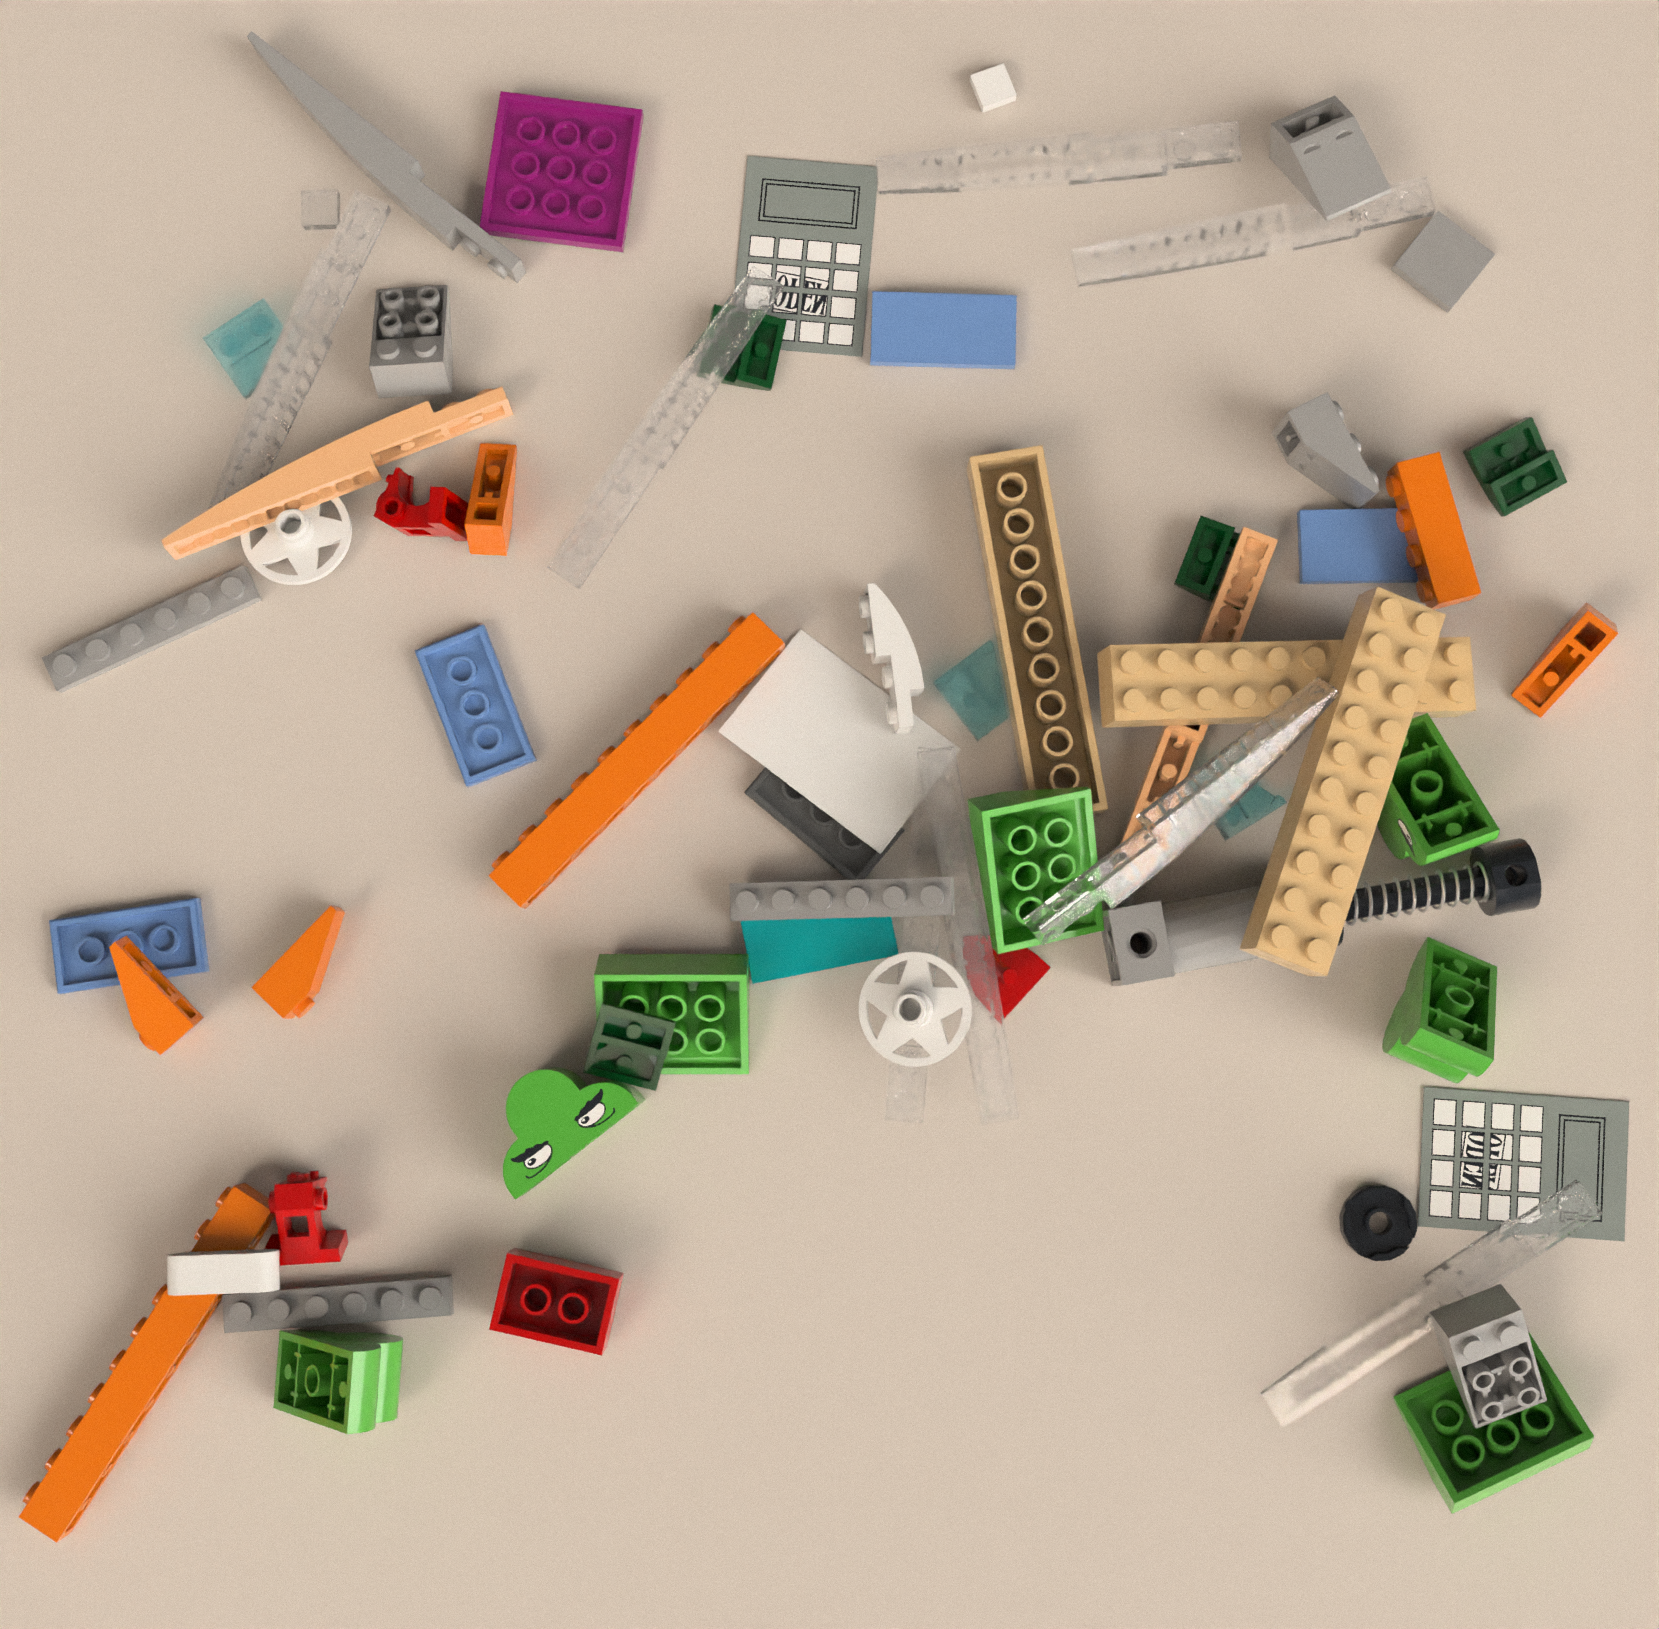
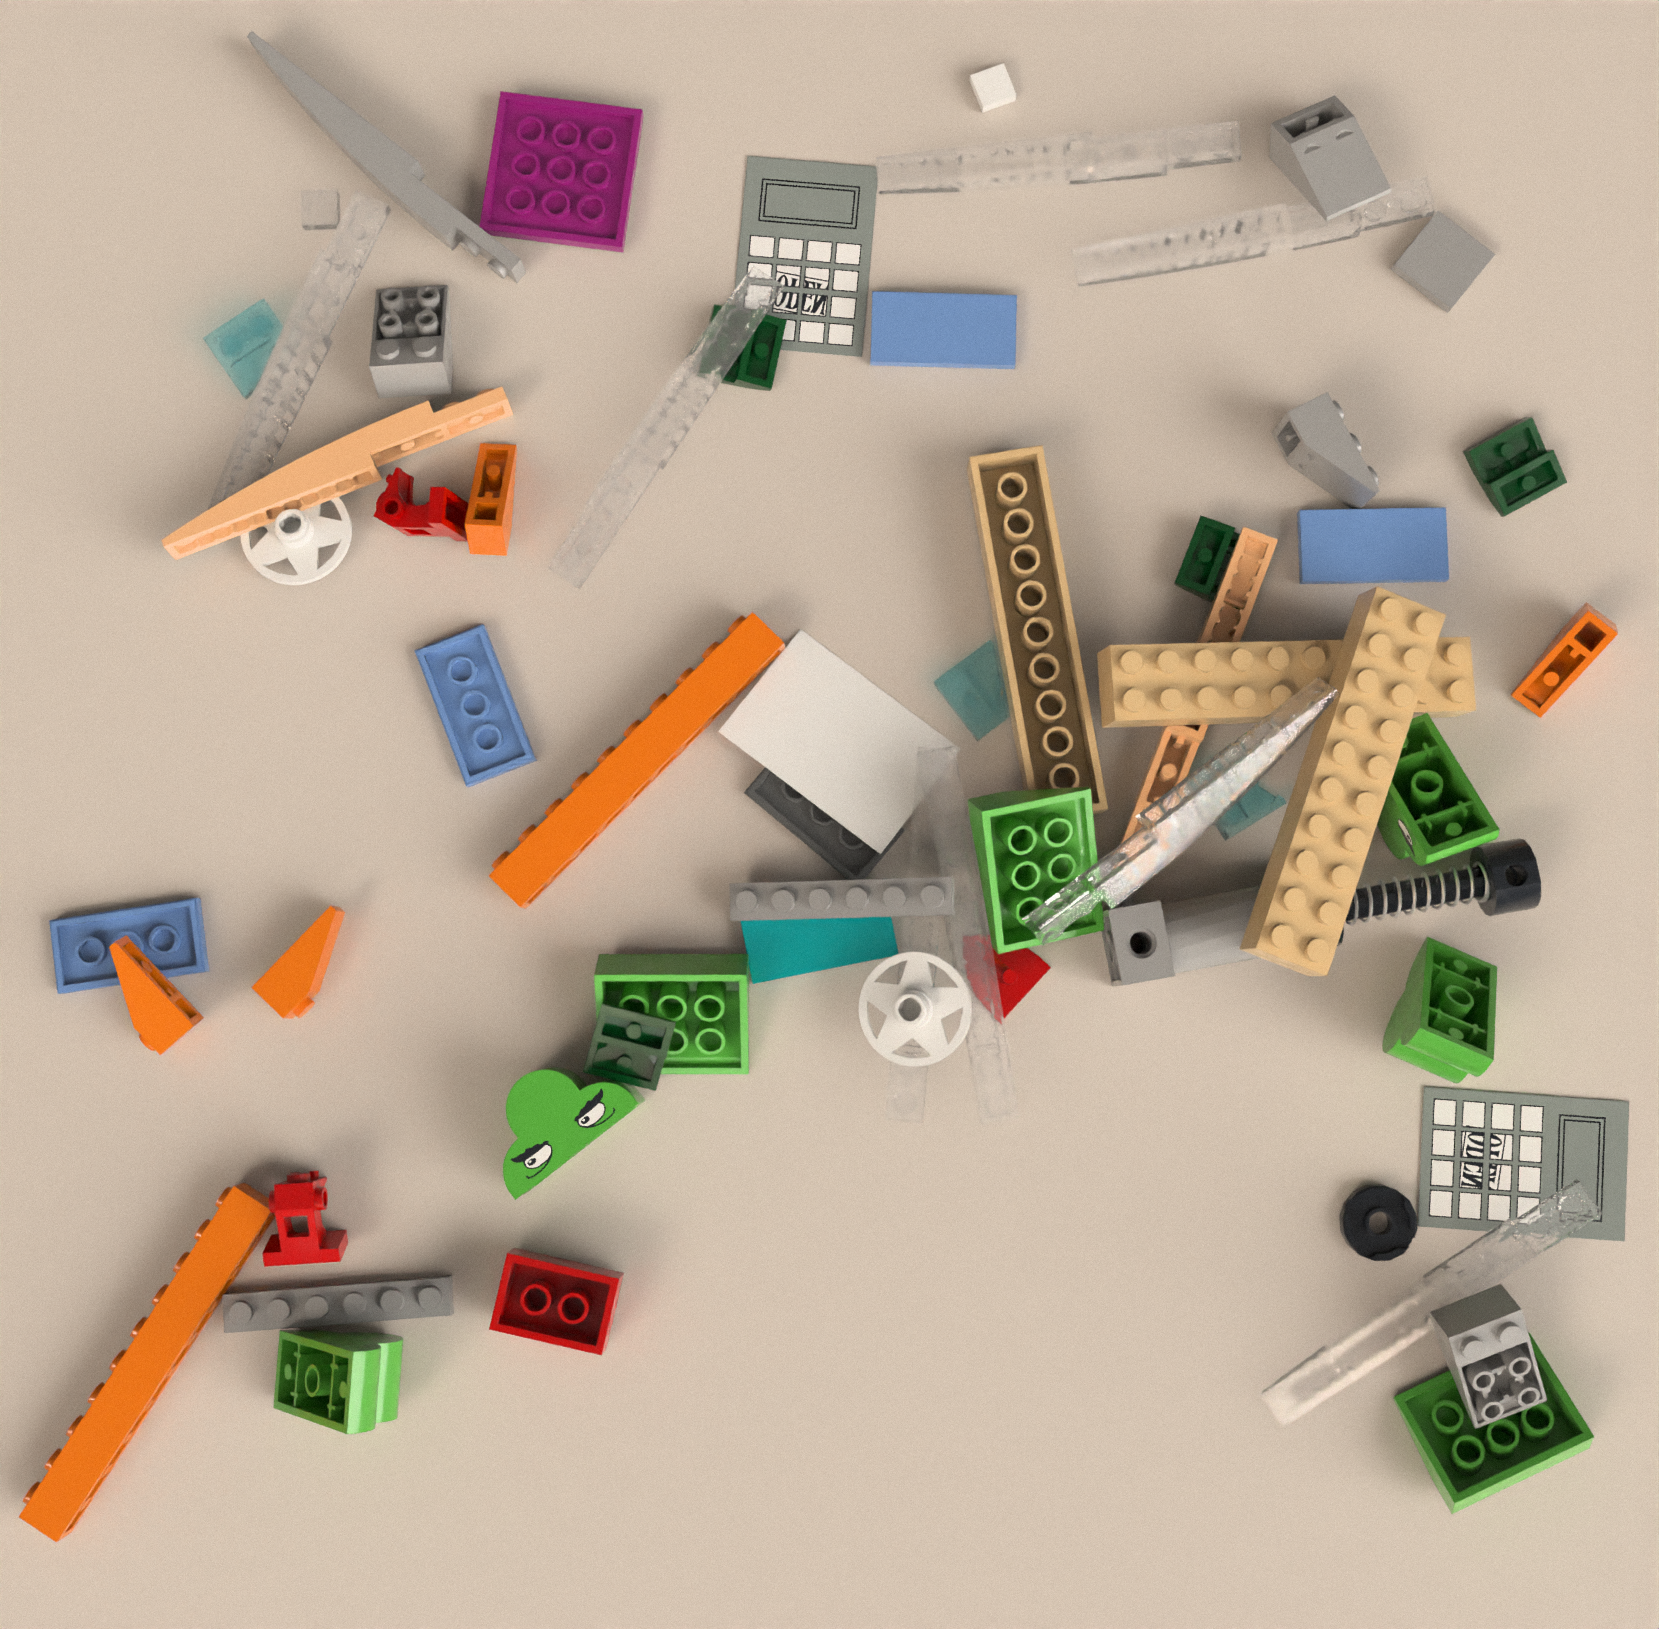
(151, 629): light grey plate -> none
(223, 1272): white beam -> none
(891, 644): white slope -> none
(1432, 531): orange brick -> none

